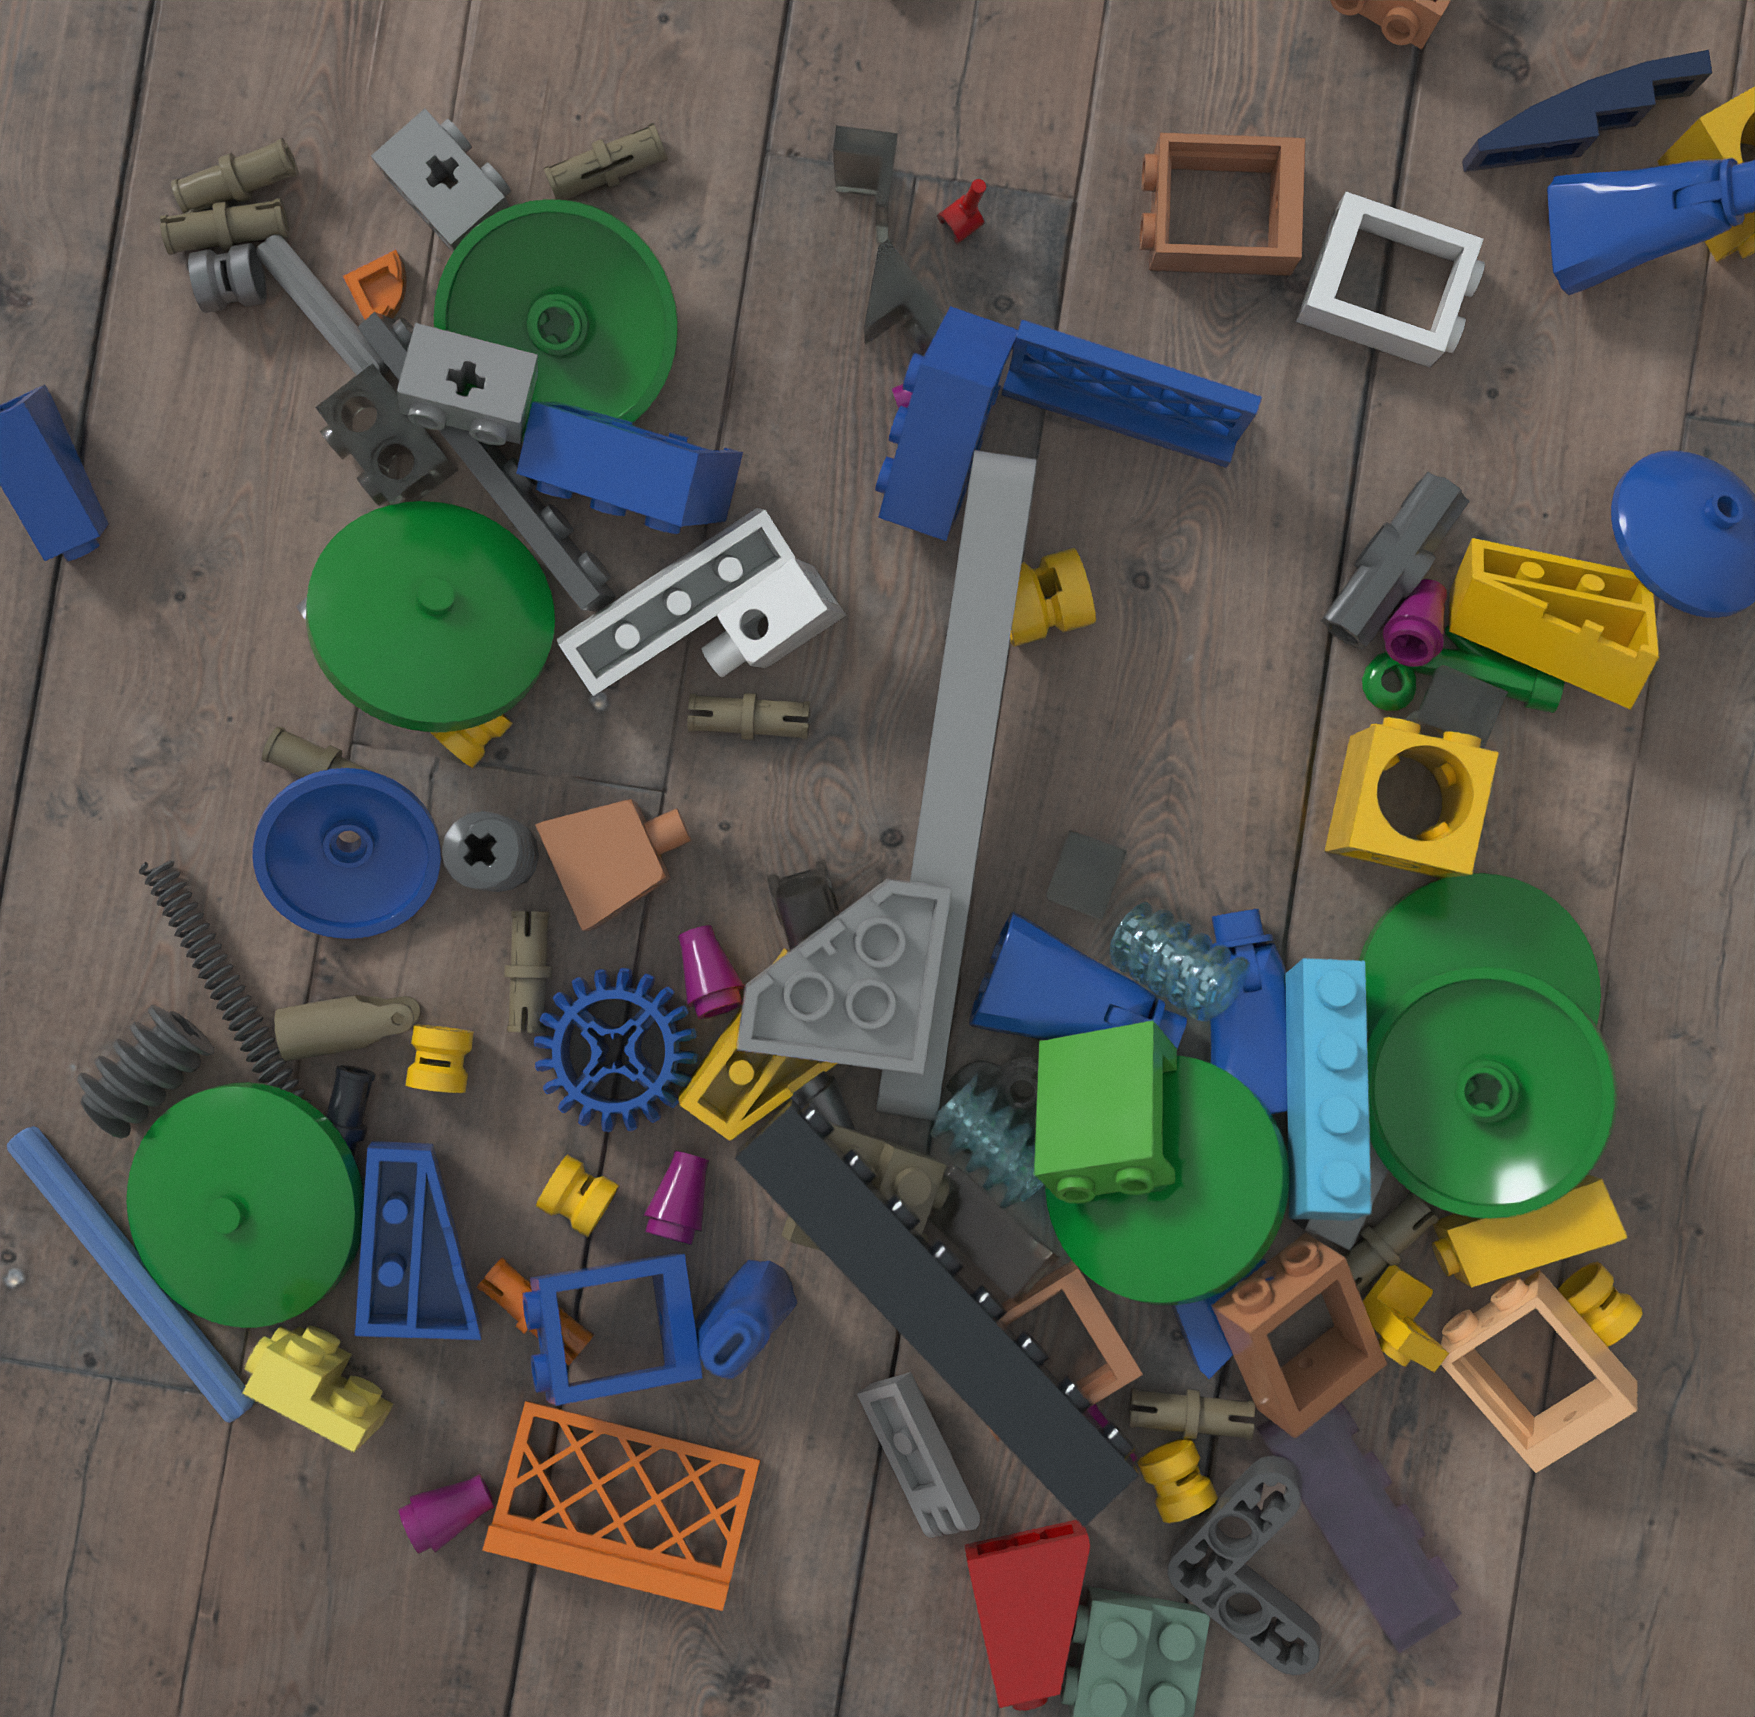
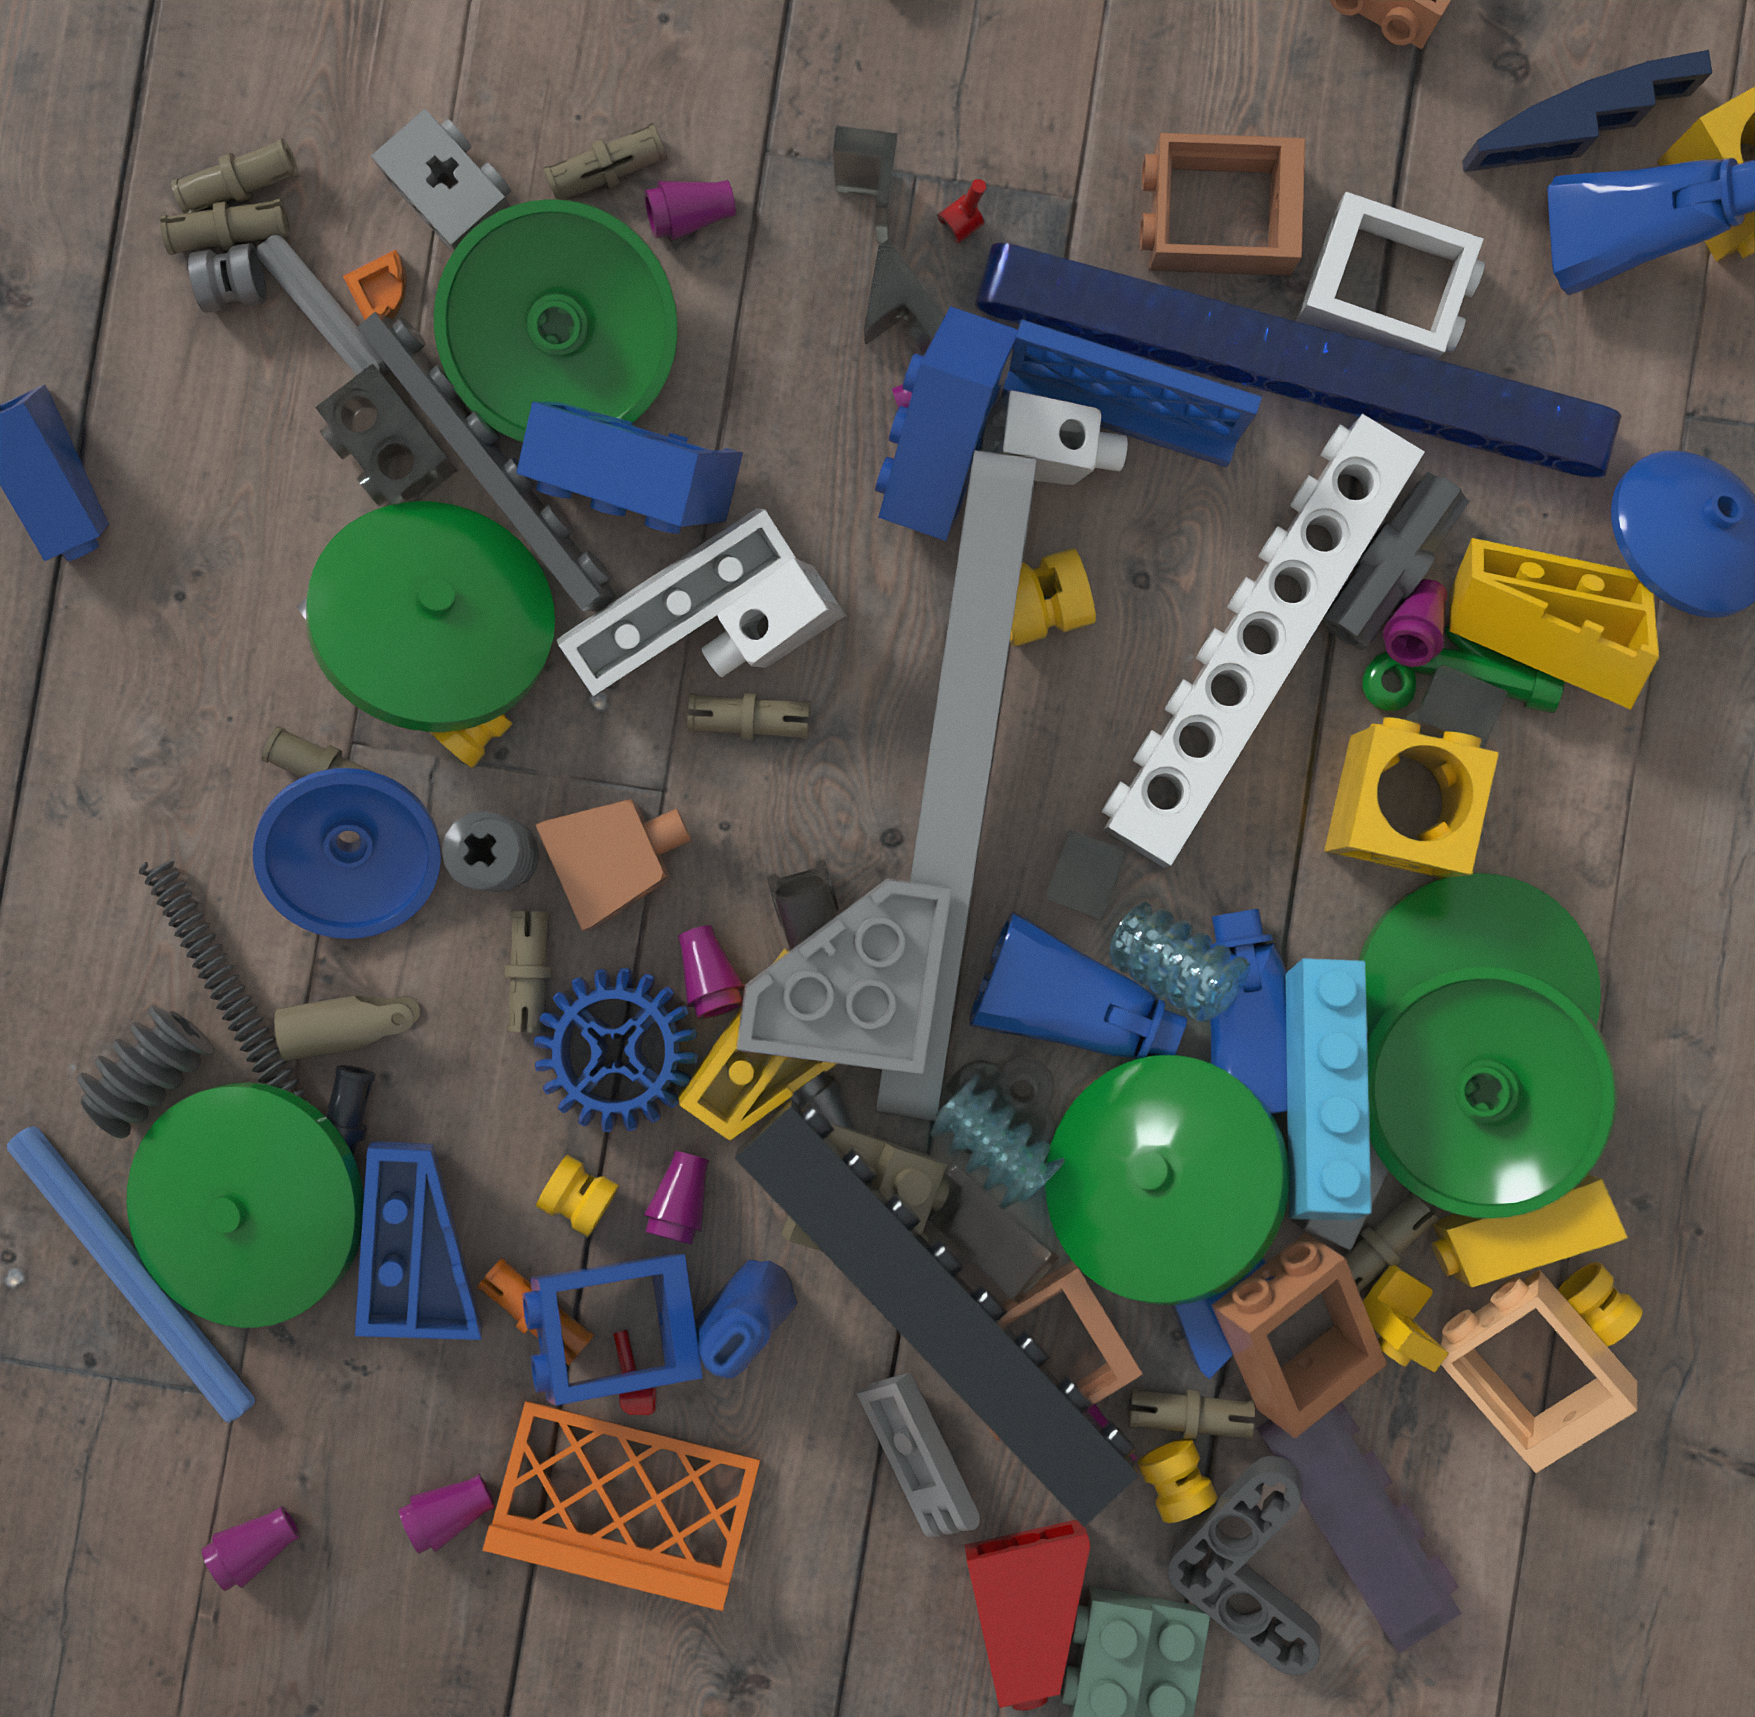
(248, 1548): none -> magenta cone
(303, 1380): light yellow plate -> none
(442, 365): light grey brick -> none
(443, 1045): yellow wheel -> none
(635, 1402): none -> red hand
(685, 207): none -> magenta cone
(1056, 433): none -> white torso
(1103, 1112): bright green panel -> none
(1299, 361): none -> clear blue beam
(1382, 466): none -> white brick

